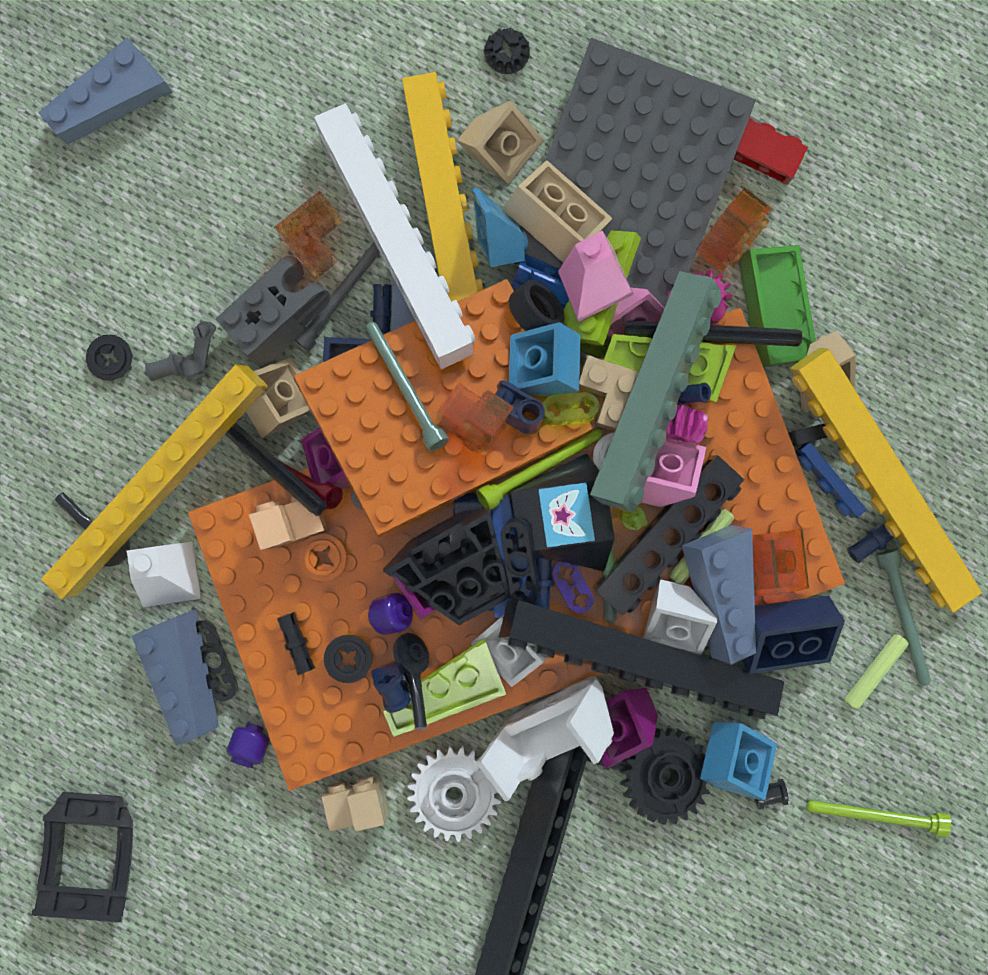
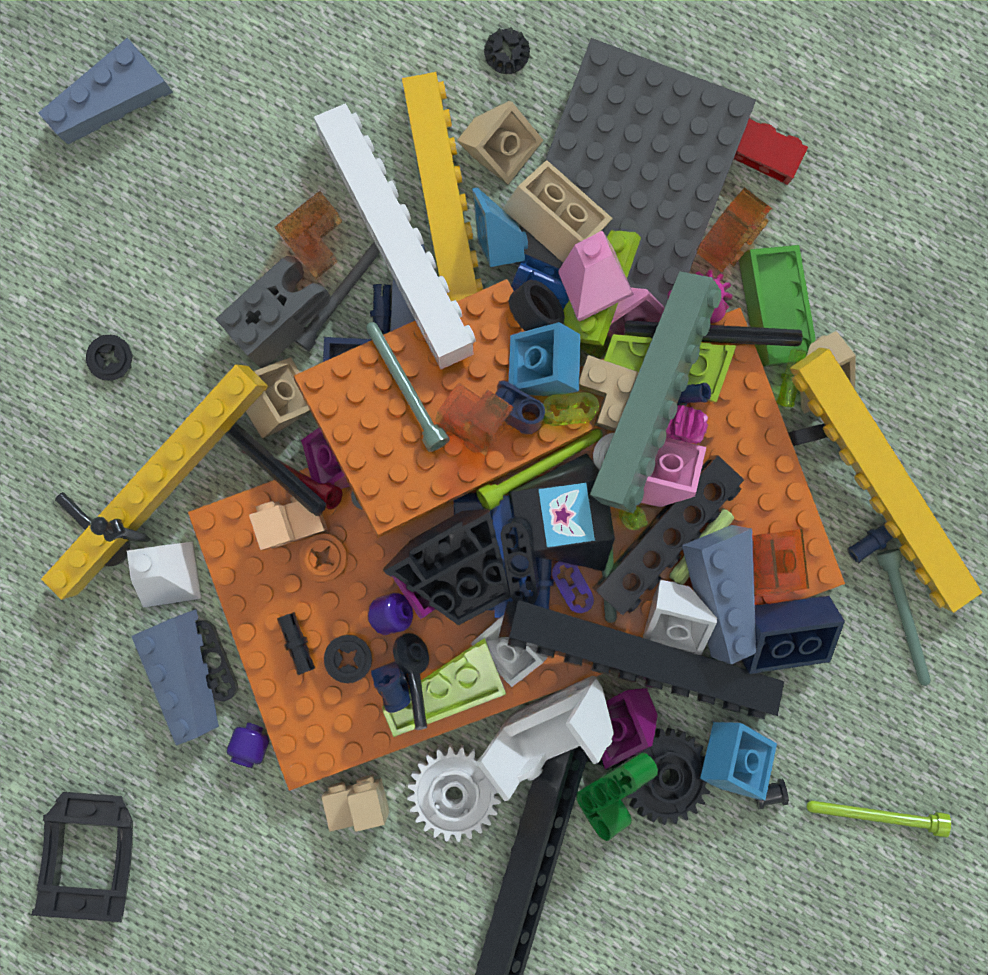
(115, 529): none -> black sword
(188, 366): dark grey pin -> none
(603, 796): none -> green beam
(788, 390): none -> clear neon green axle
(829, 481): blue plate -> none
(876, 671): yellowish green axle -> none

